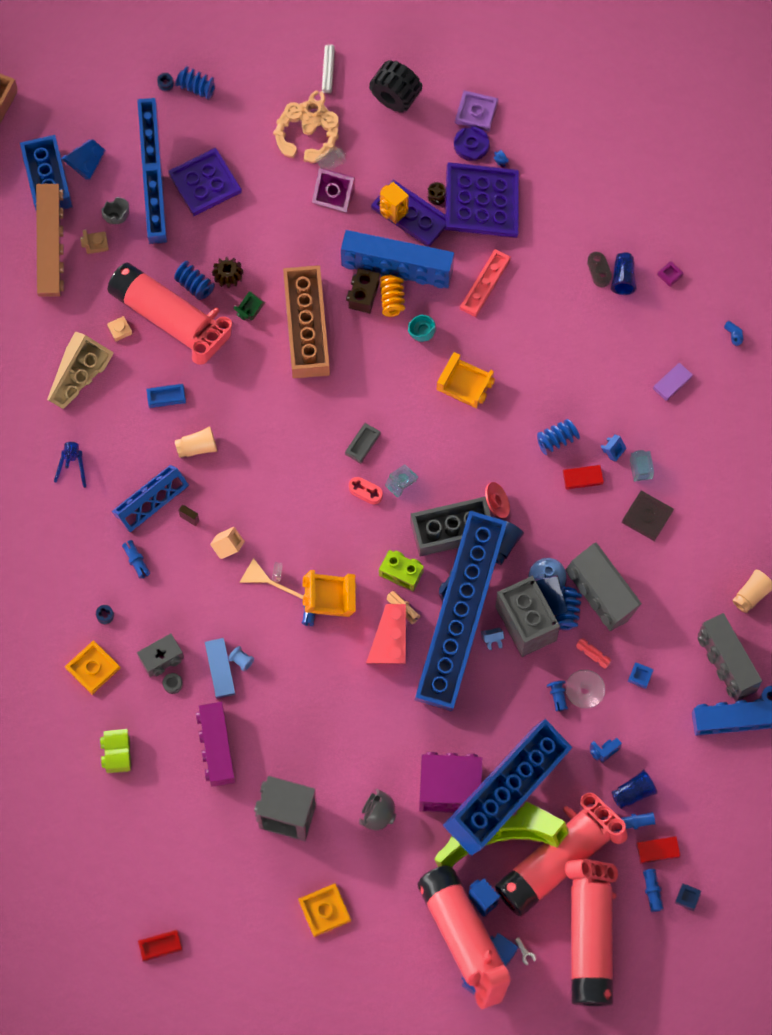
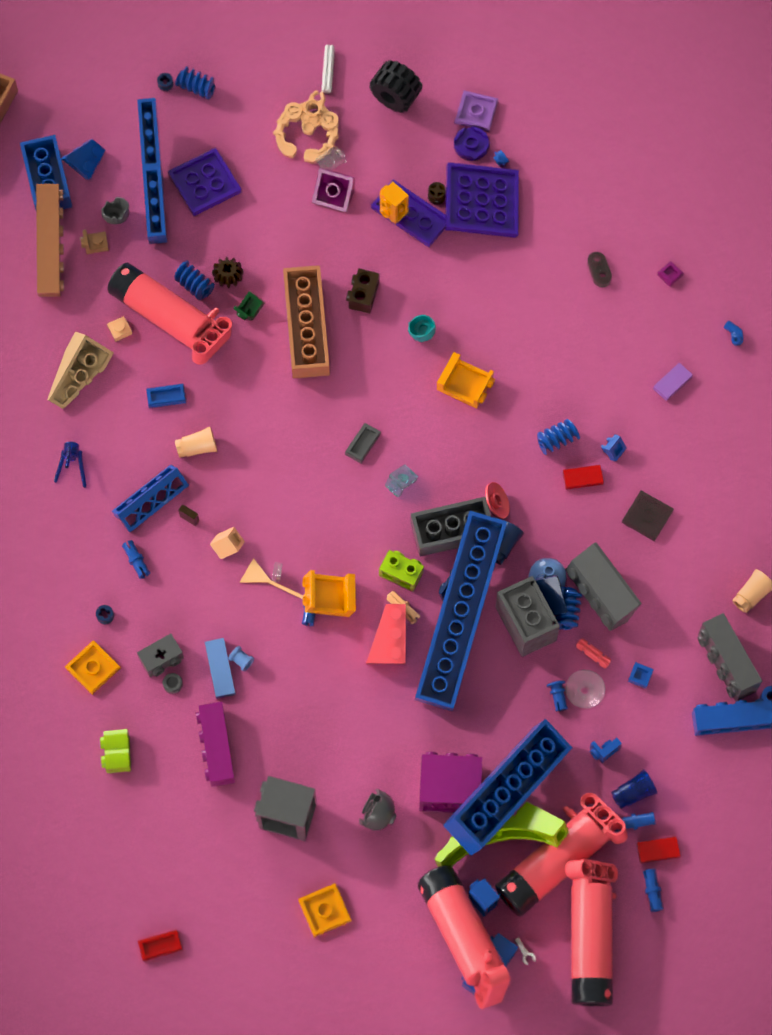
(363, 494): coral beam -> none
(392, 295): light orange piece -> none
(397, 258): blue brick -> none
(485, 283): coral tile -> none
(491, 636): medium blue tile -> none
(624, 274): clear blue plant -> none
(641, 465): clear light blue brick -> none
(688, 897): dark blue plate -> none

